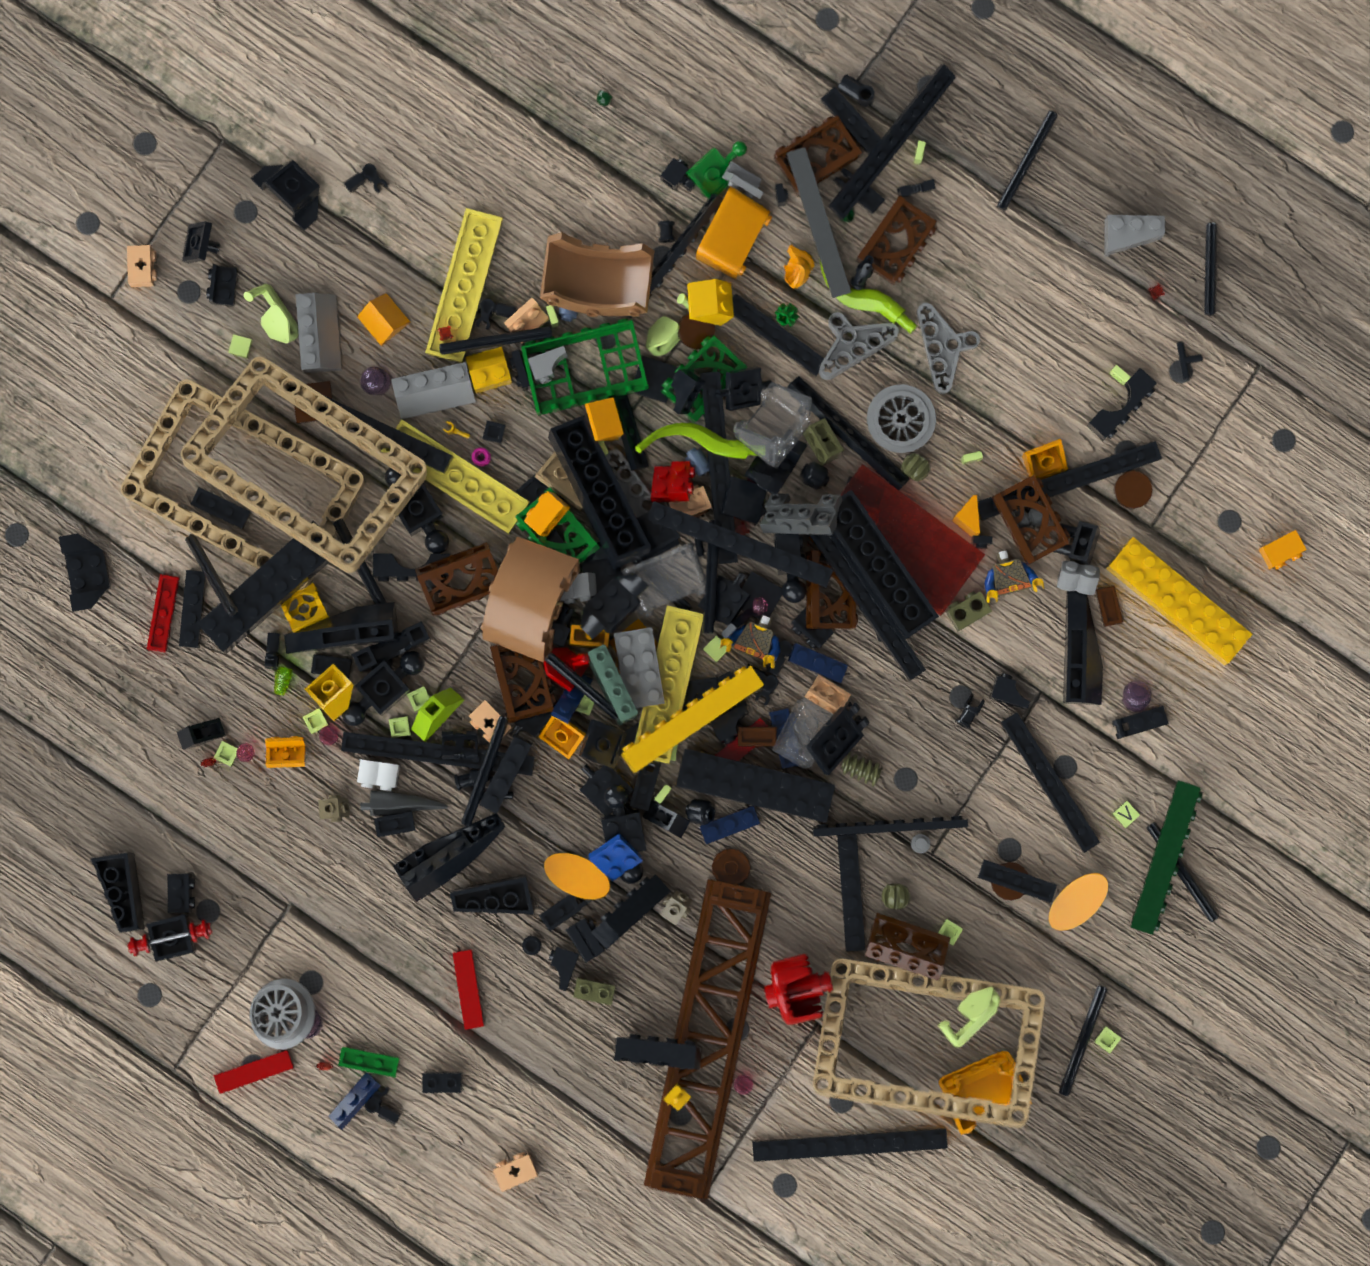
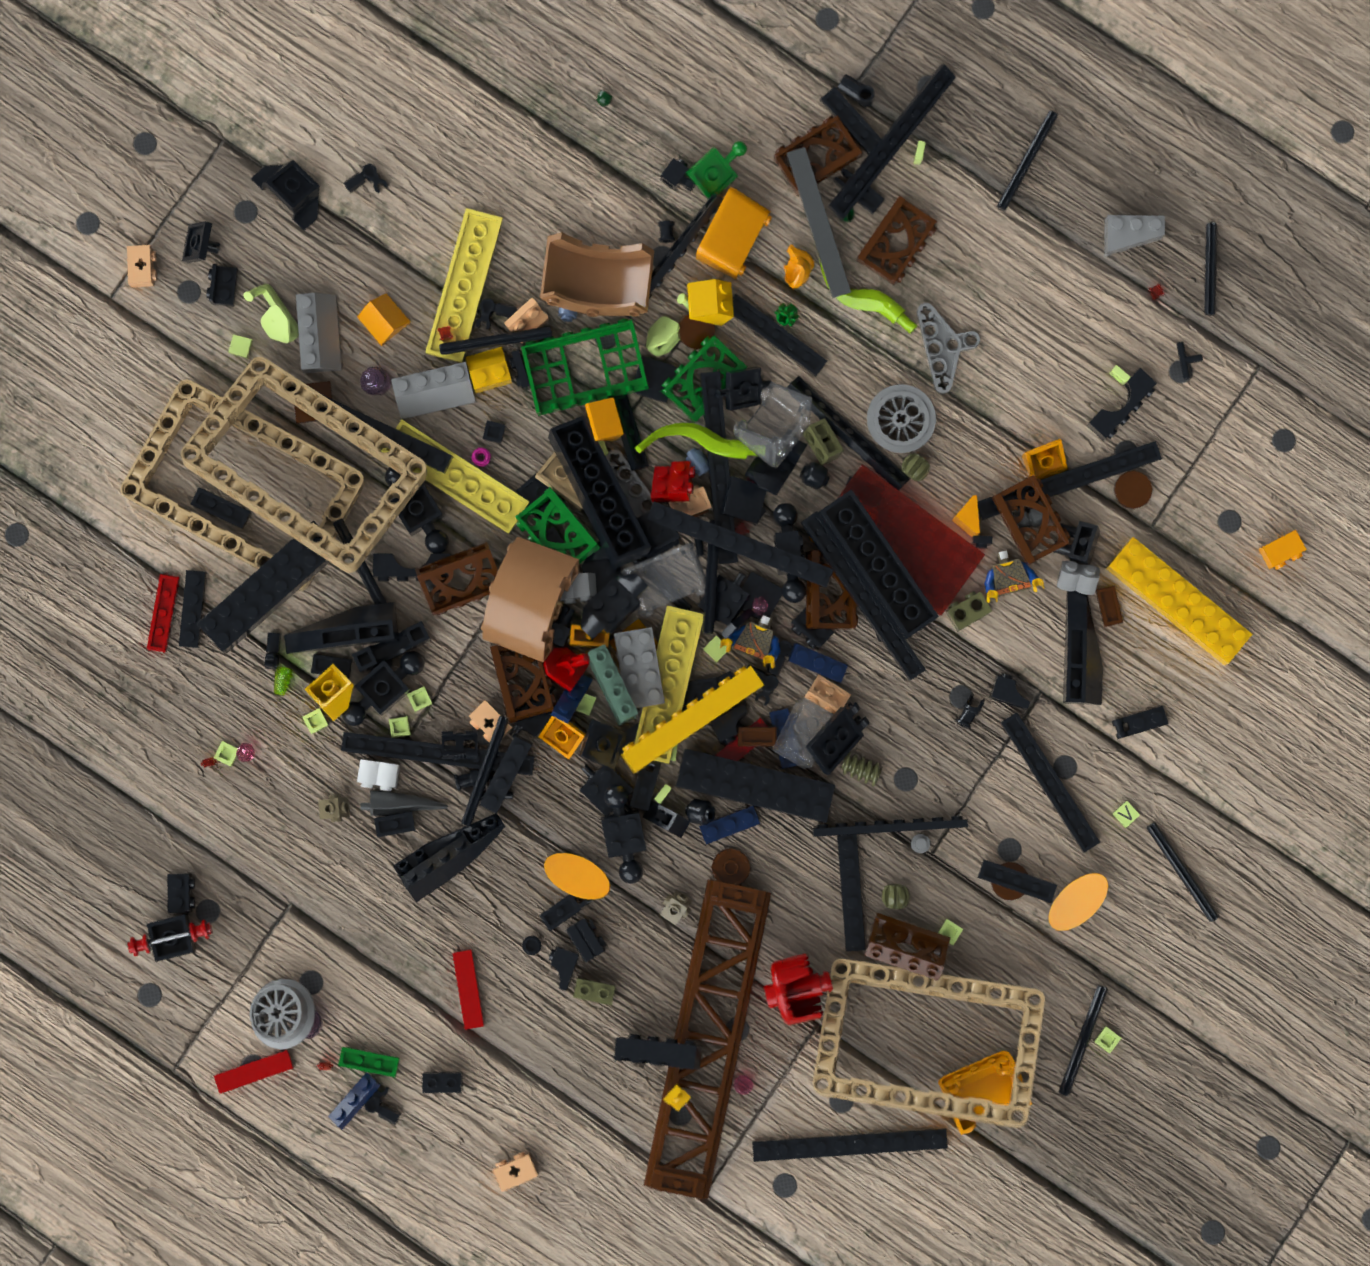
(86, 571): black piece -> none
(121, 889): black wedge -> none
(200, 733): black arch -> none
(211, 575): black axle -> none
(285, 752): light orange bracket -> none
(320, 614): yellow piece -> none
(328, 735): clear pink plate -> none
(435, 712): lime slope -> none
(454, 430): yellow hand -> none
(498, 896): black wedge -> none
(545, 364): light grey arch -> none
(546, 513): light orange brick -> none
(552, 316): yellowish green tile -> none
(581, 684): black axle -> none
(615, 857): blue plate -> none
(630, 911): black wedge -> none
(687, 388): black arch -> none
(743, 179): light grey bracket -> none
(781, 194): black plate -> none
(801, 518): dark grey bracket -> none
(860, 339): light grey beam -> none
(863, 272): black piece -> none
(925, 186): black piece -> none
(971, 457): yellowish green tile -> none
(979, 1009): yellowish green piece -> none
(1136, 696): clear purple hair -> none
(1165, 857): dark green brick -> none

